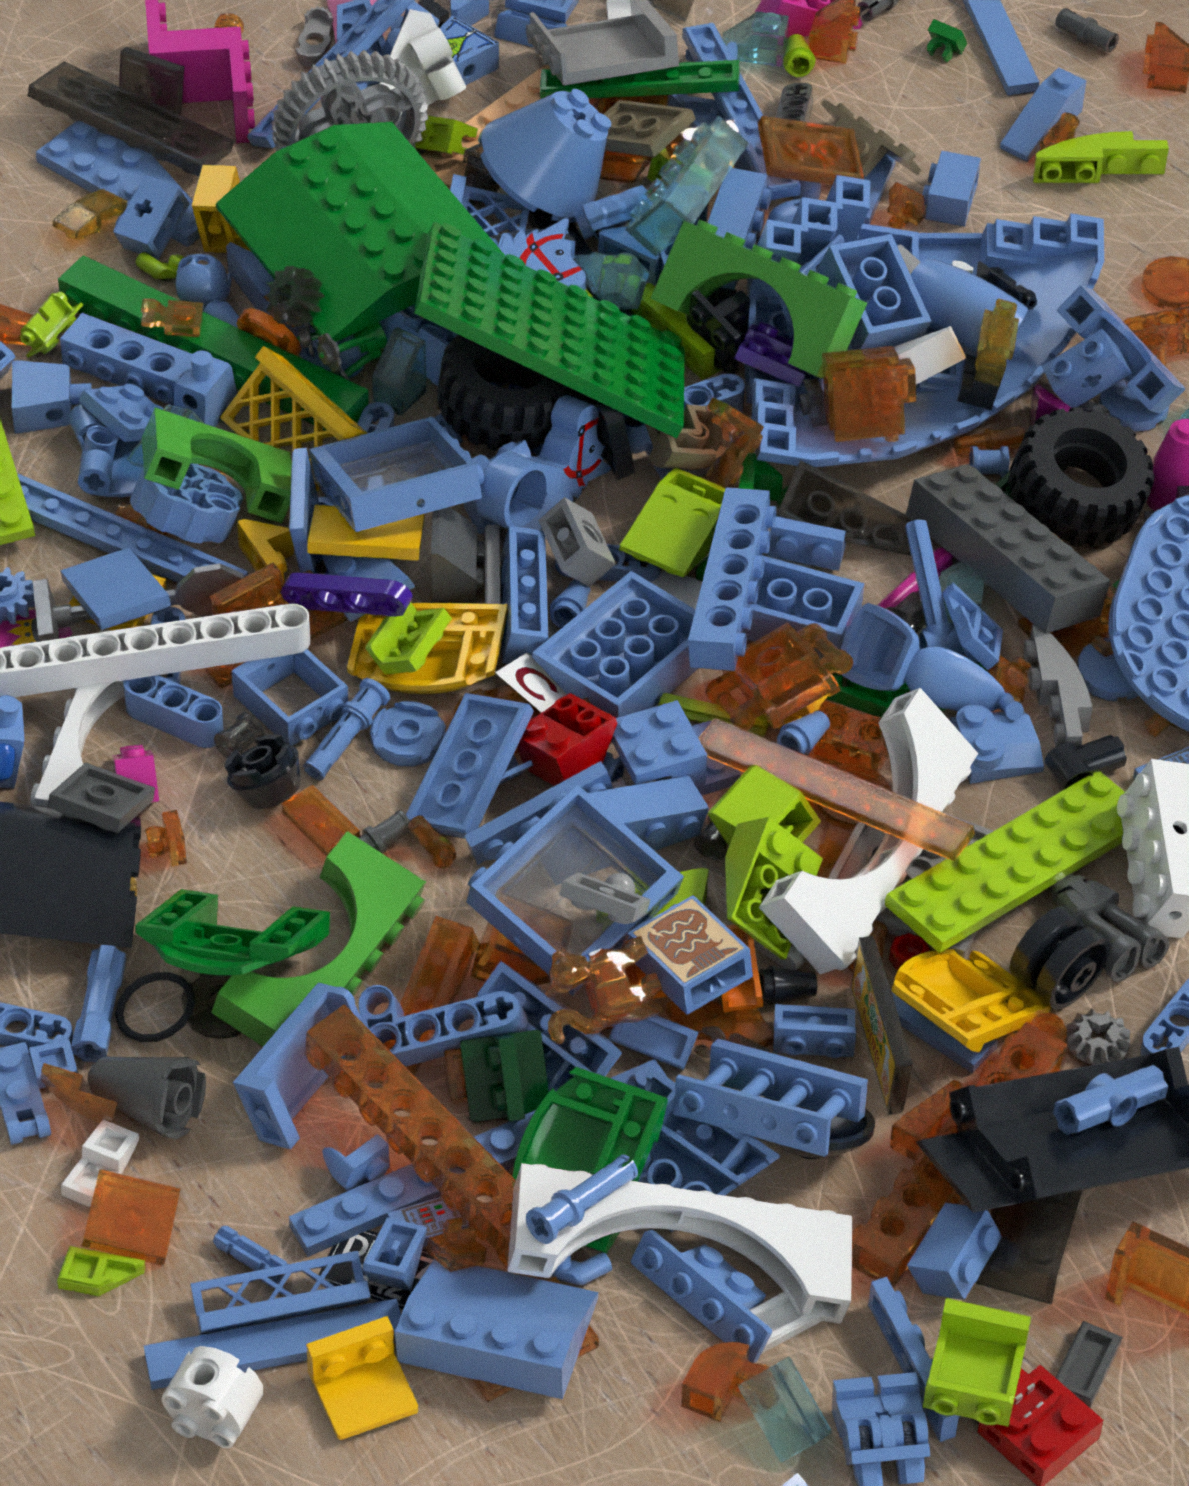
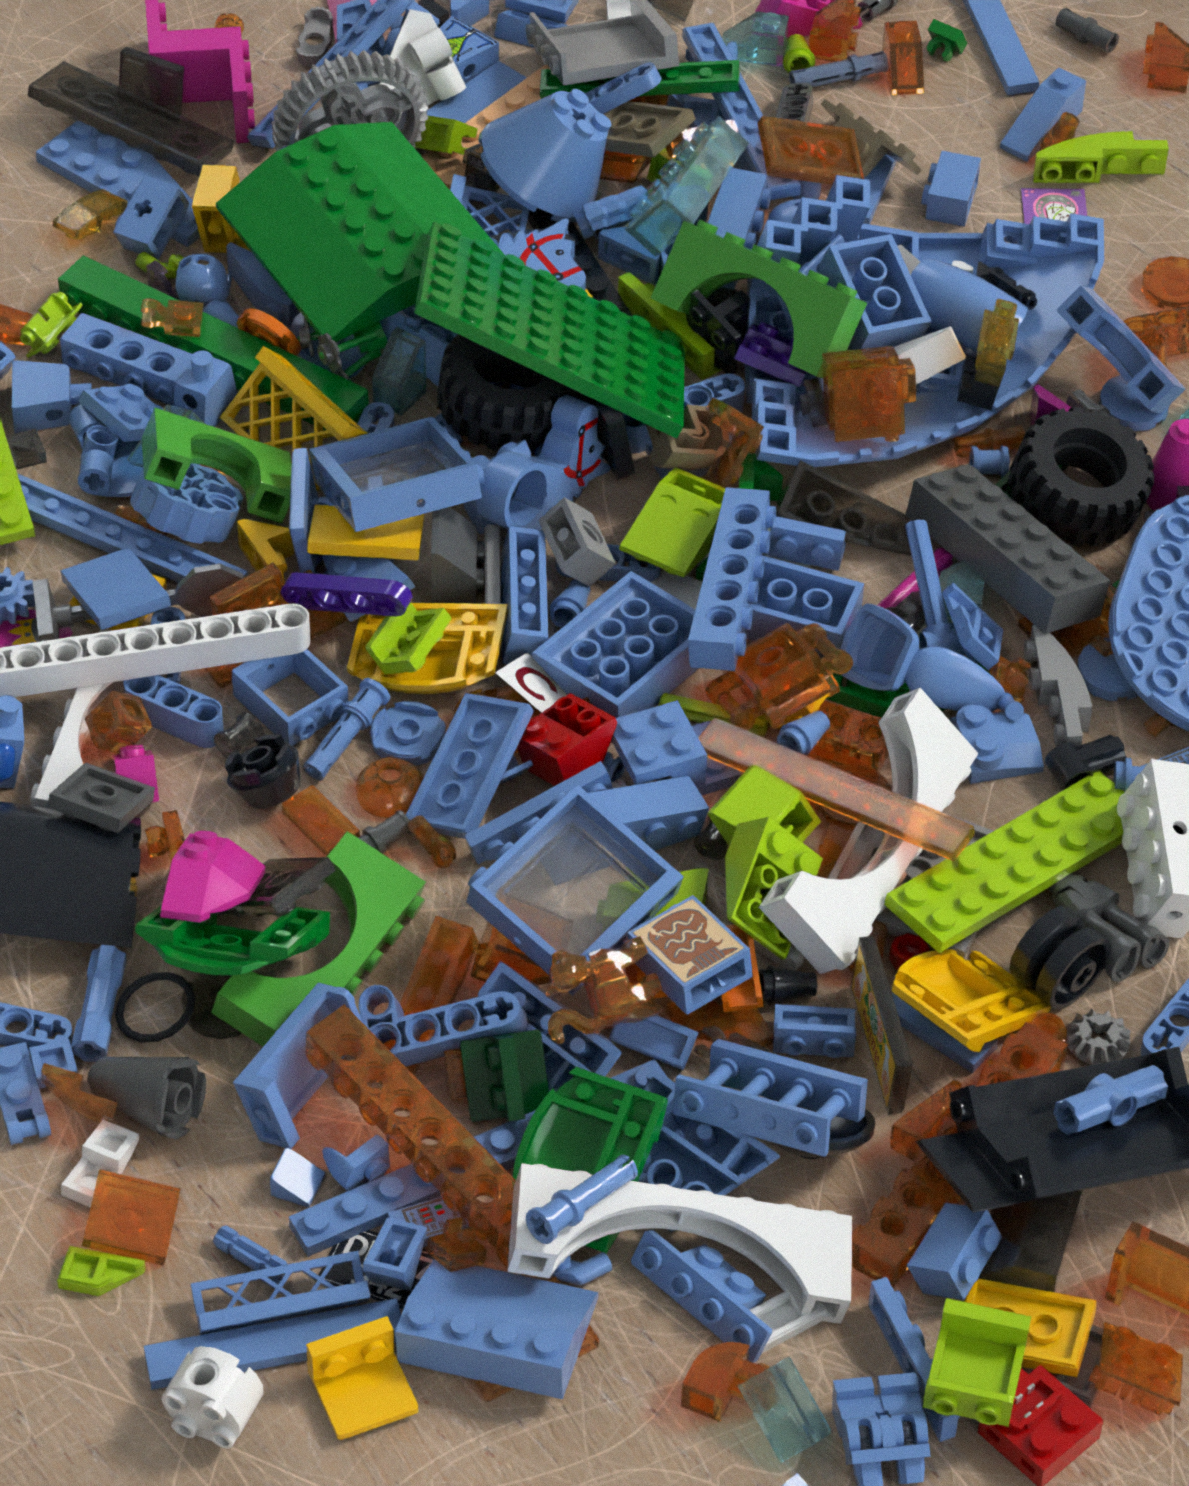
(26, 449): none -> clear smoke plate
(118, 721): none -> clear orange brick
(158, 280): none -> tile
(209, 877): none -> dark pink wedge
(283, 884): none -> clear smoke plate
(293, 296): clear smoke gear -> none
(295, 1179): none -> slope
(386, 797): none -> clear orange piece
(478, 94): none -> medium blue piece
(613, 896): light grey plate -> none
(615, 278): clear light blue slope -> none
(624, 88): none -> medium blue beam
(850, 68): none -> sand blue pin
(905, 57): none -> clear orange slope
(905, 206): clear orange tile -> none
(1052, 203): none -> sticker
(1057, 1324): none -> yellow tile
(1086, 369): medium blue brick -> none
(1124, 774): none -> medium blue plate
(1141, 1364): none -> clear orange hinge

